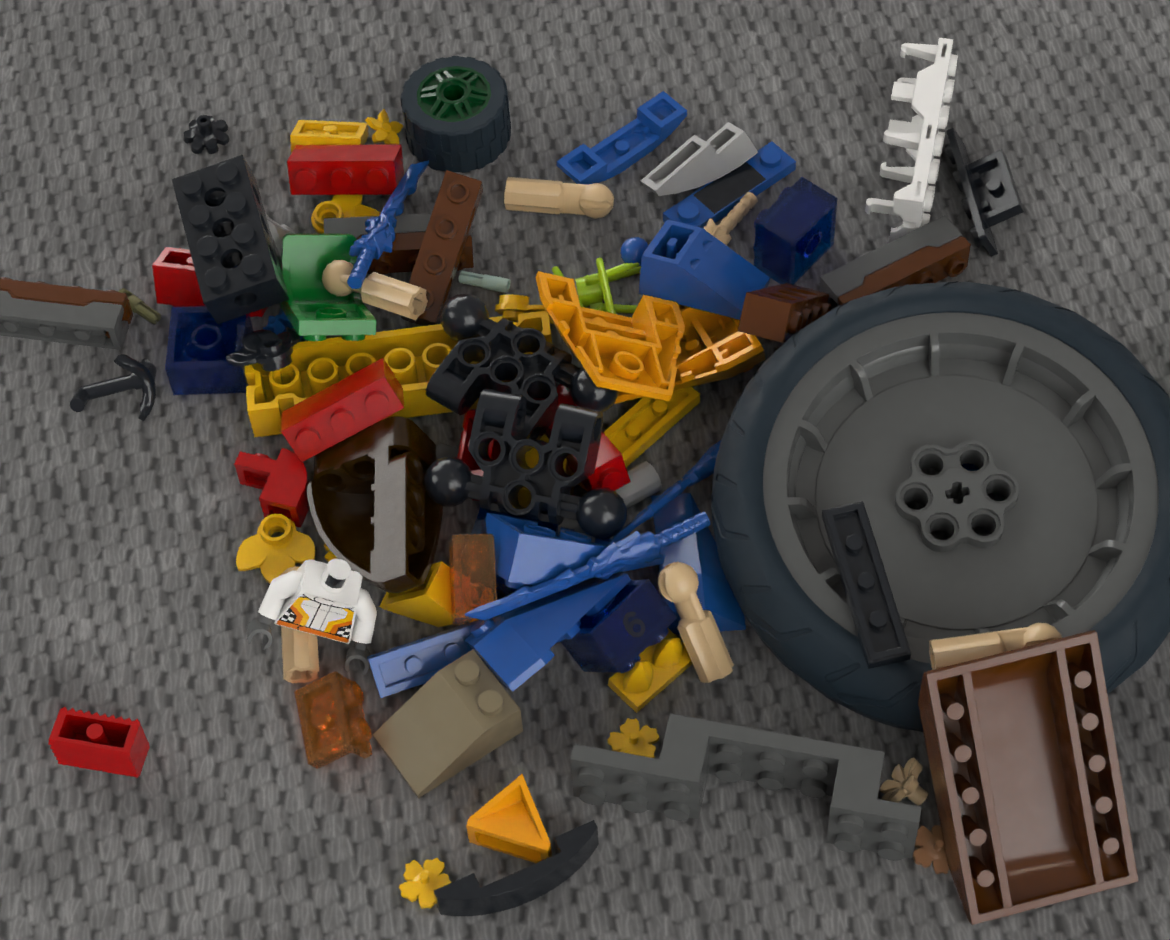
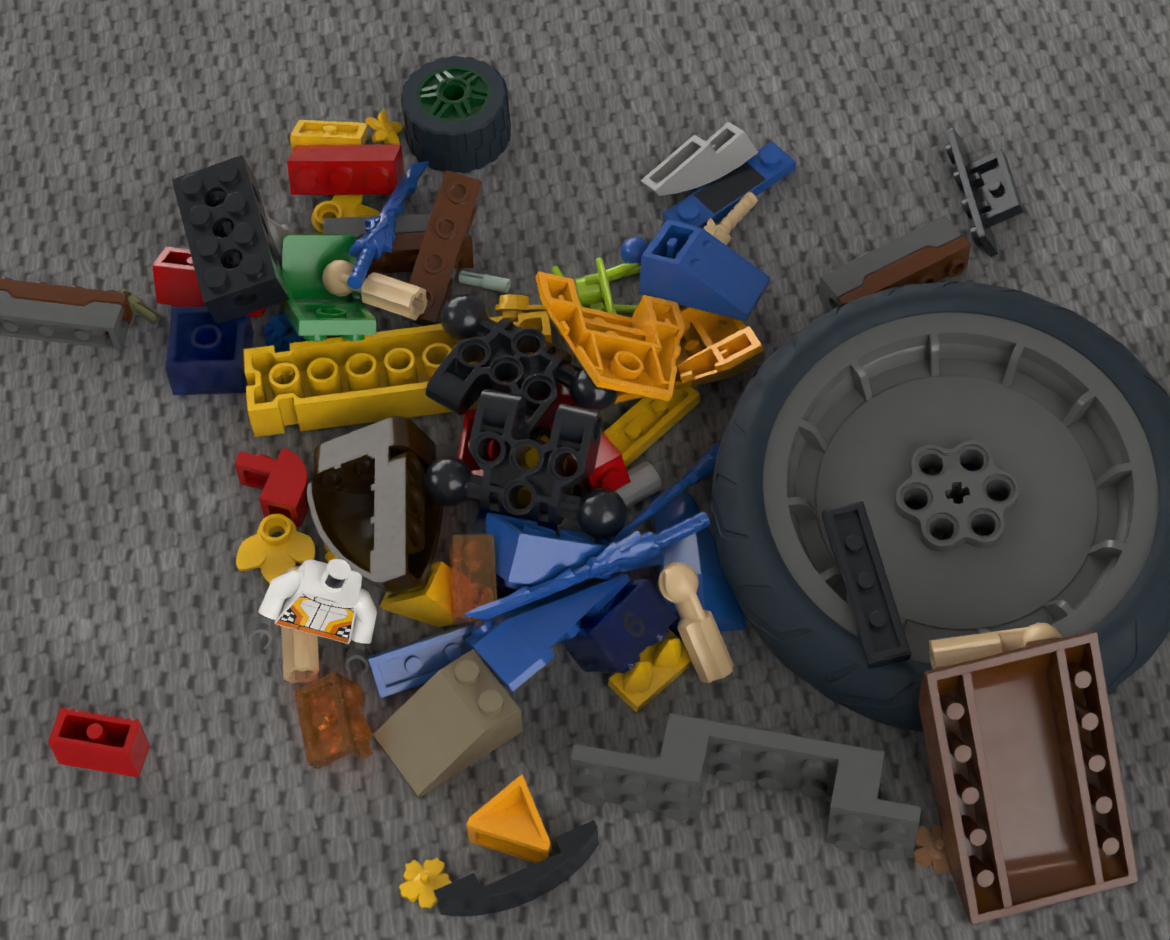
(141, 377): black piece -> none
(206, 133): black plant -> none
(265, 349): black plate -> none
(342, 410): red brick -> none
(557, 197): tan piece -> none
(626, 146): blue slope -> none
(634, 740): yellow plant -> none
(781, 311): reddish brown brick -> none
(794, 231): clear blue brick -> none
(905, 784): tan plant -> none
(919, 137): white piece -> none

